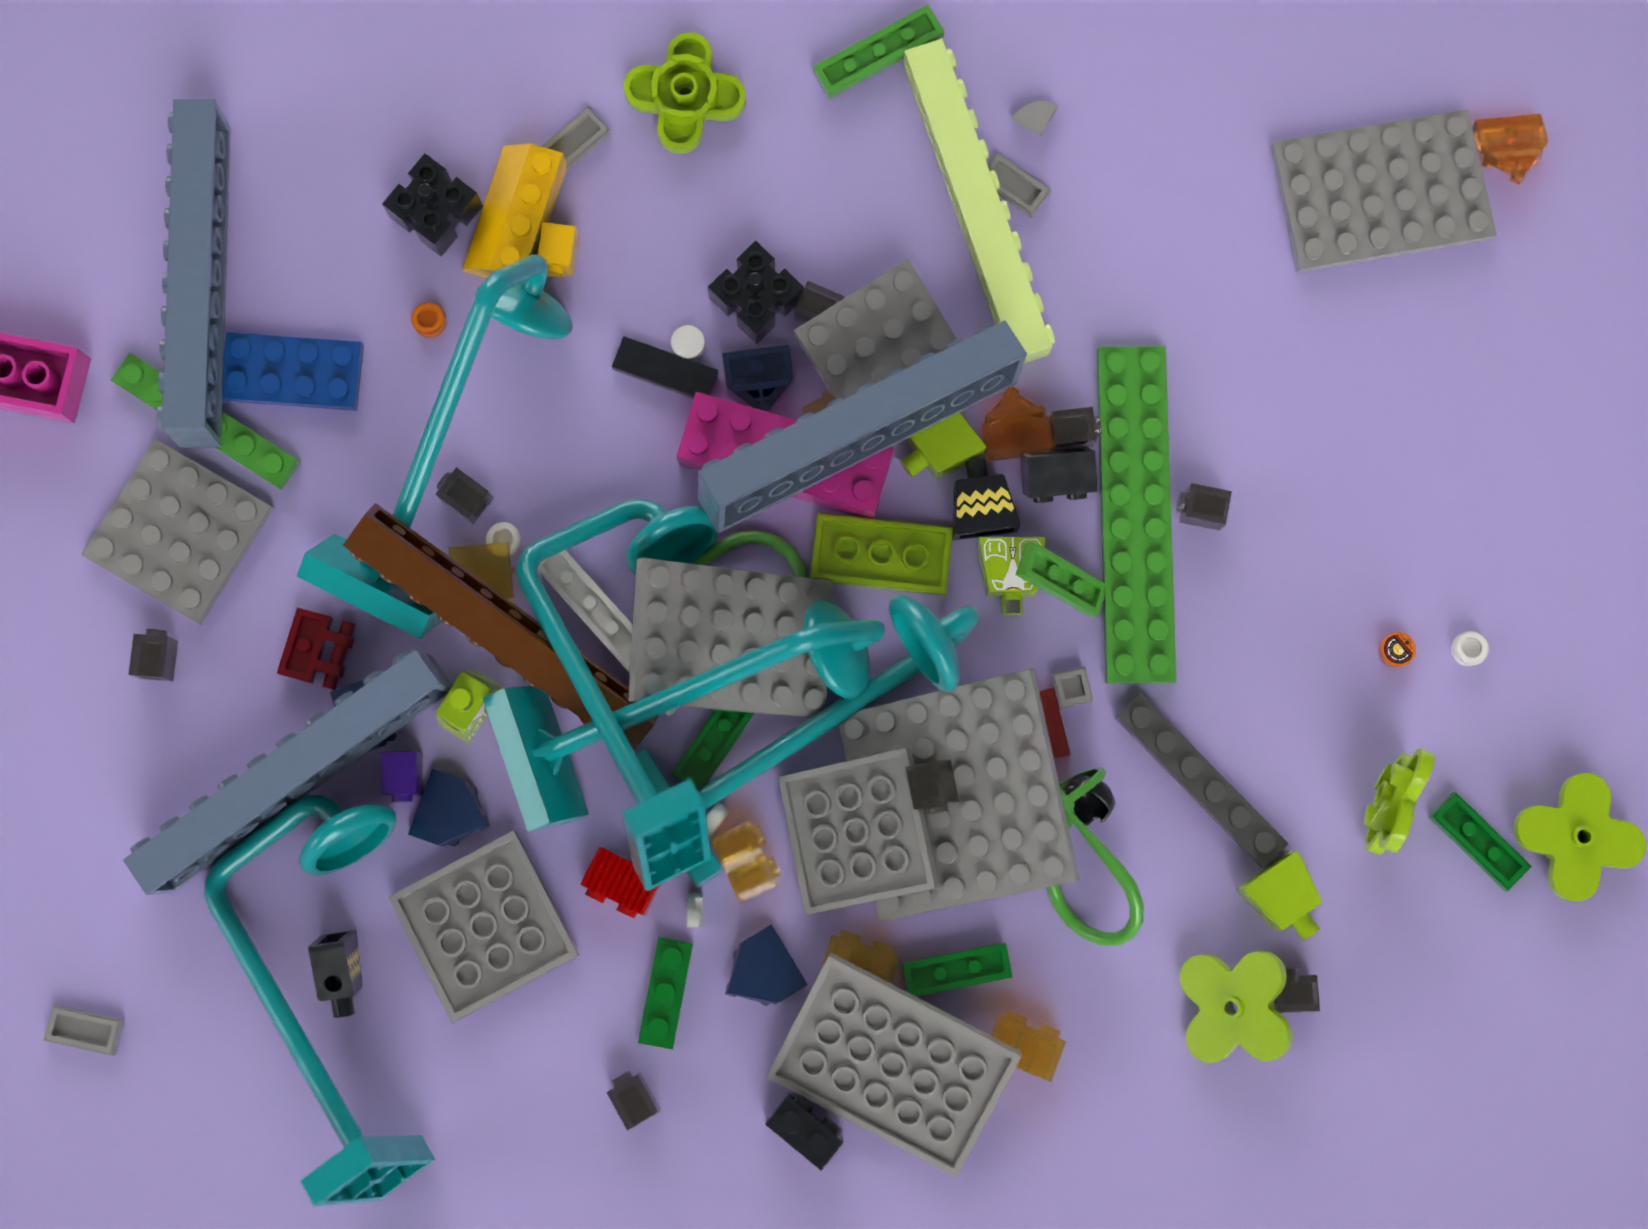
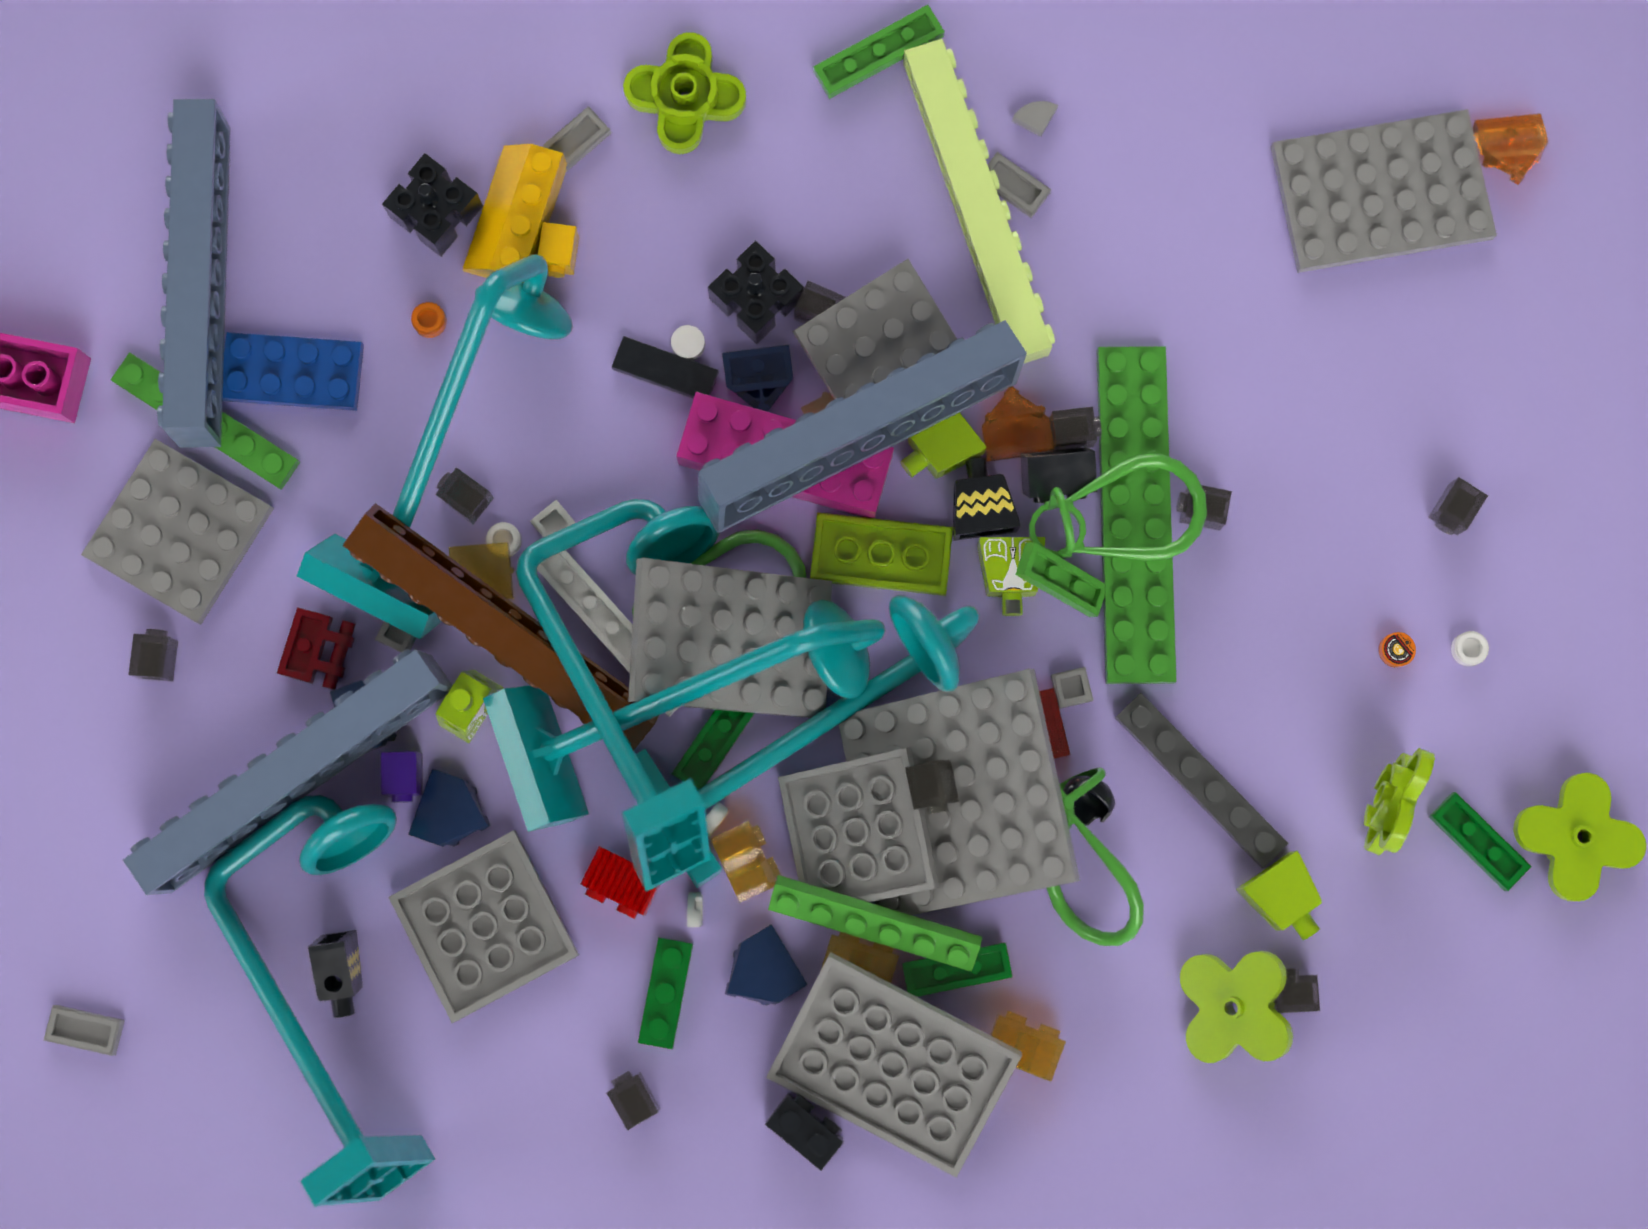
(395, 637): none -> light grey tile
(552, 519): none -> white tile
(875, 923): none -> bright green plate
(1123, 468): none -> bright green animal
(1457, 507): none -> clear smoke brick

